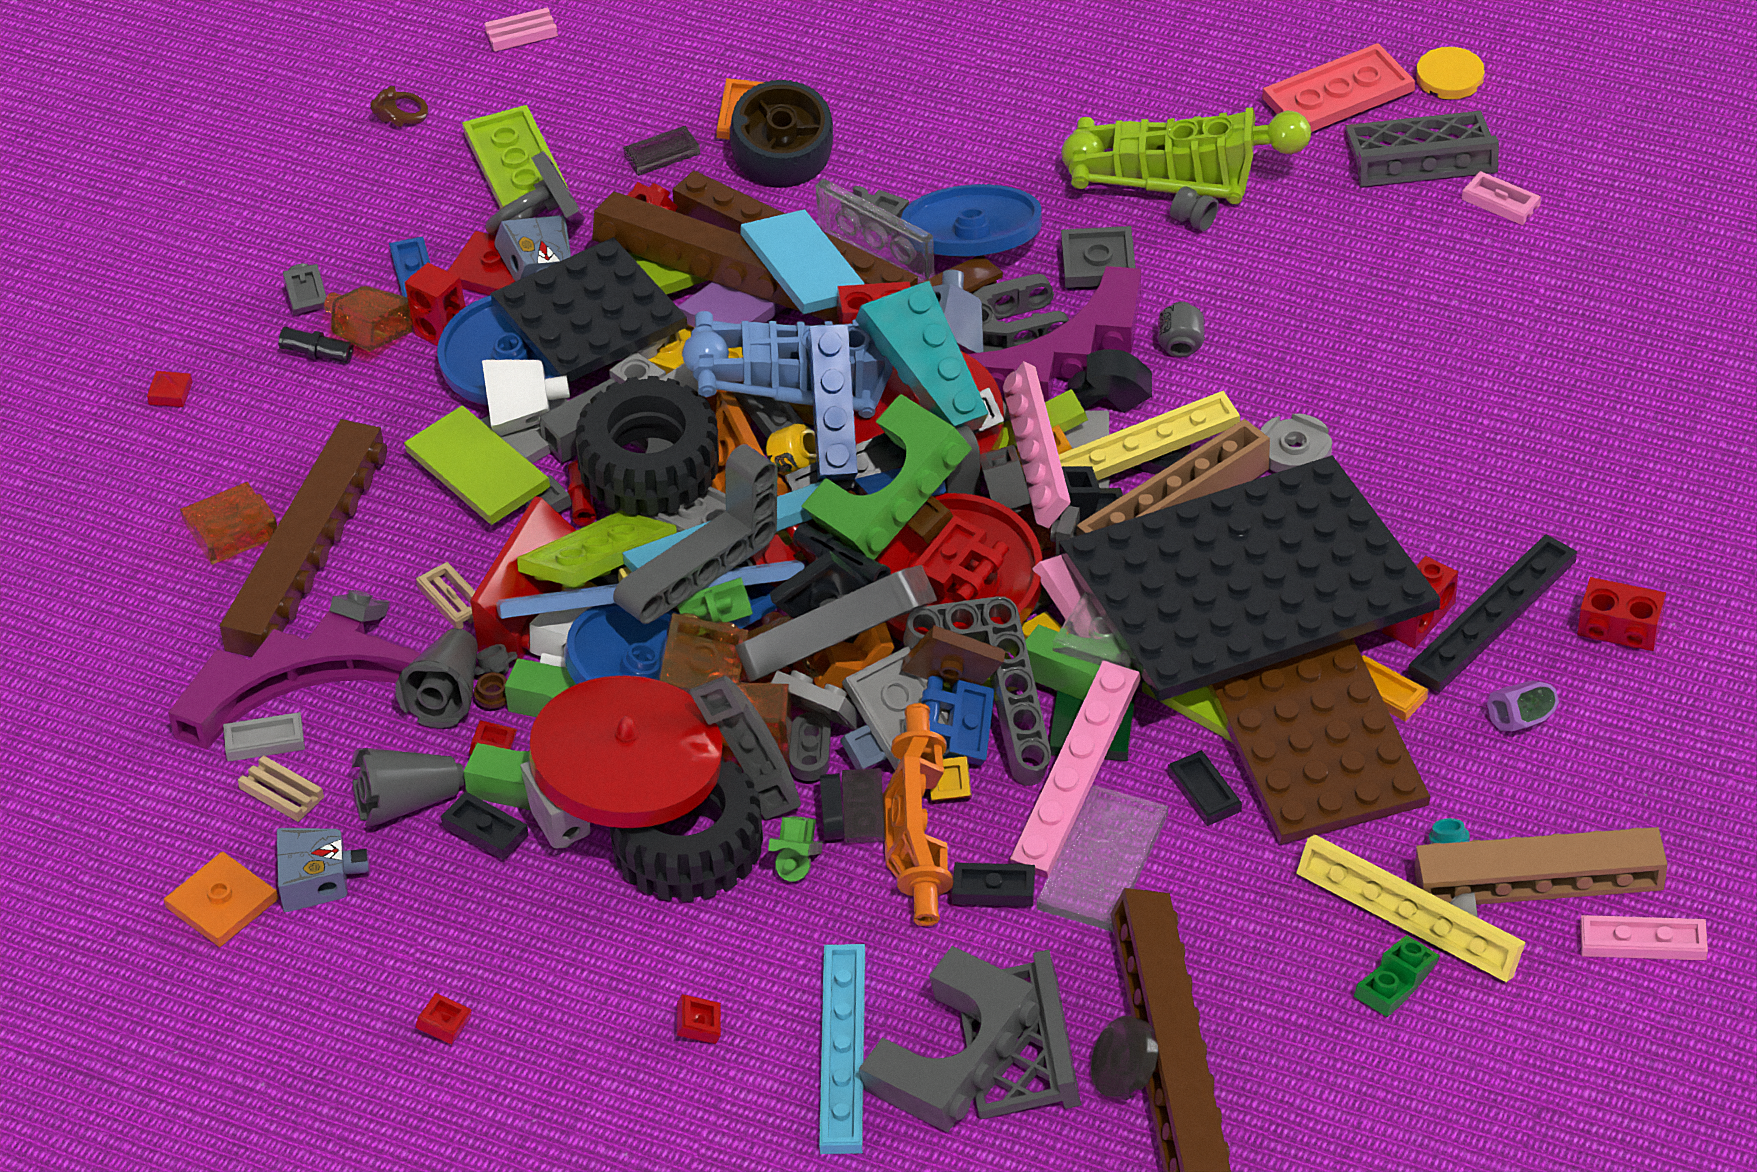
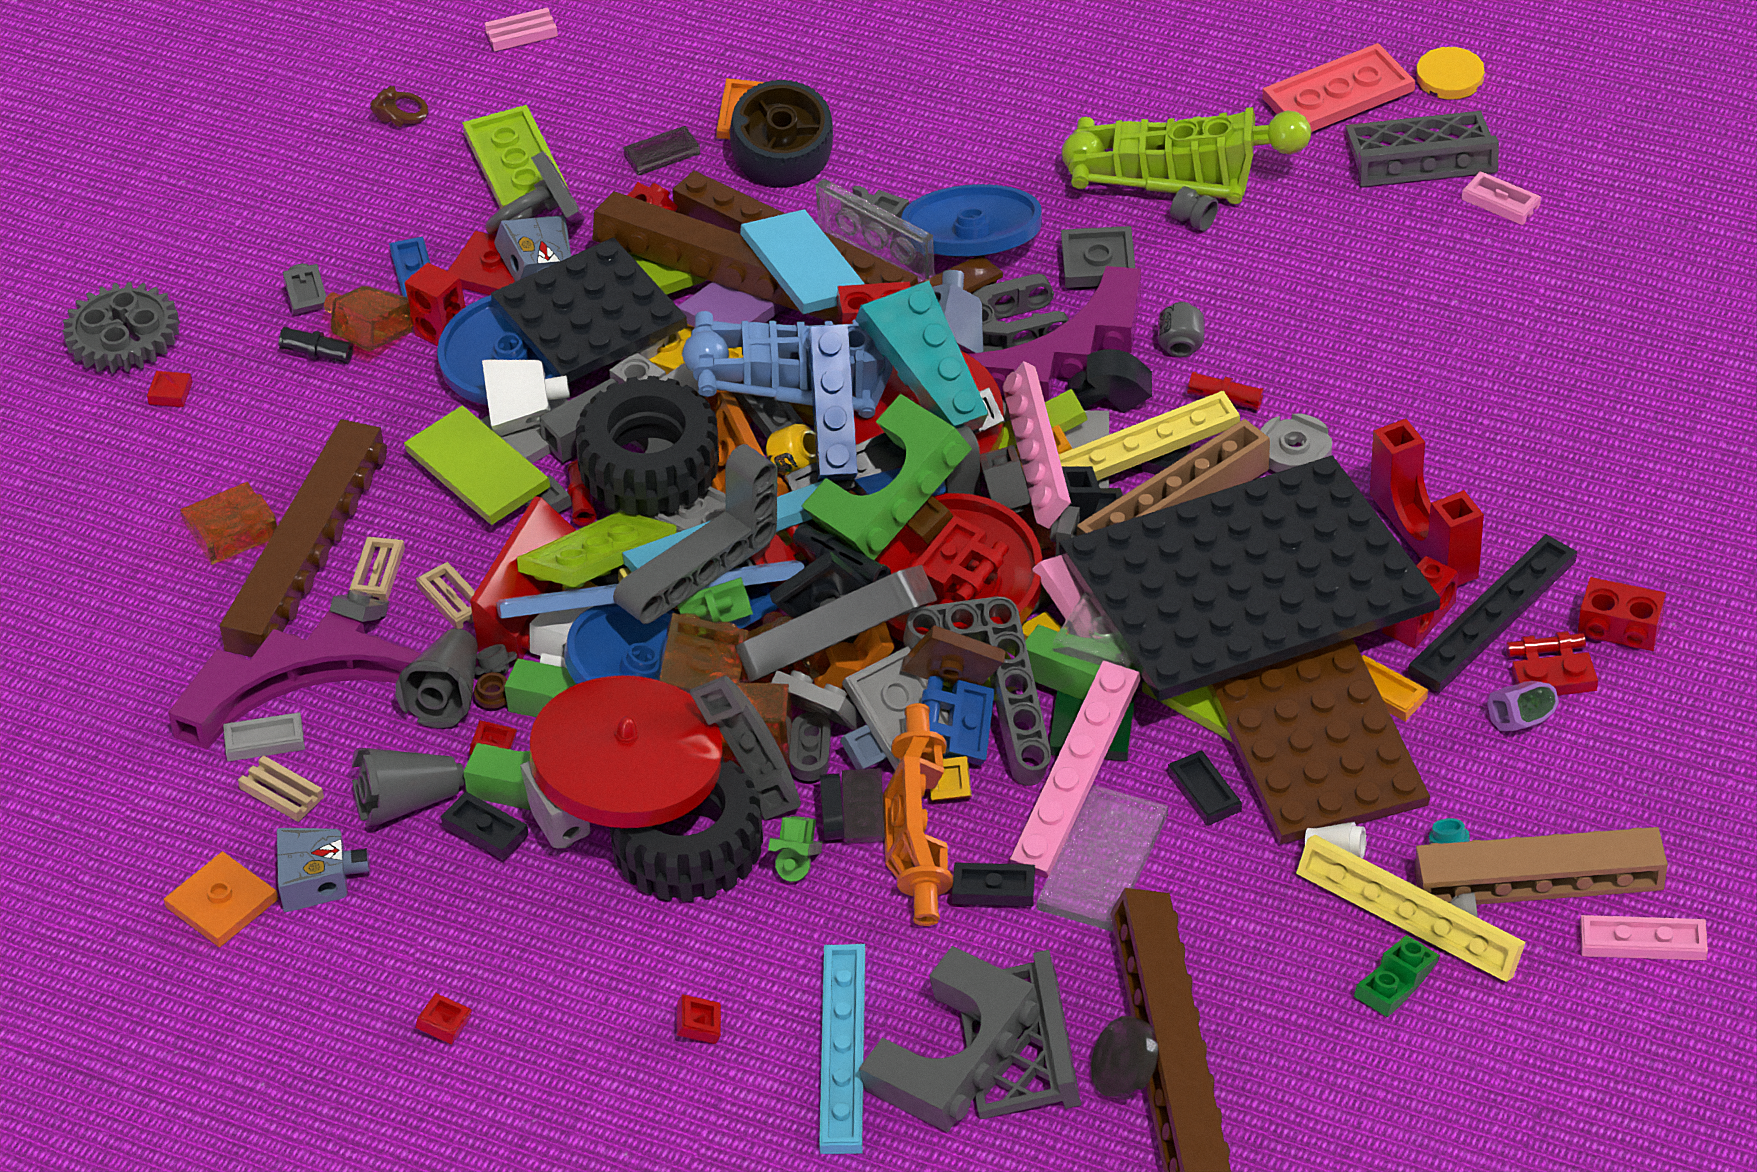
(121, 327): none -> dark grey gear
(391, 570): none -> tan tile
(1237, 393): none -> red pin
(1346, 836): none -> white cone
(1440, 529): none -> red arch
(1566, 672): none -> red plate

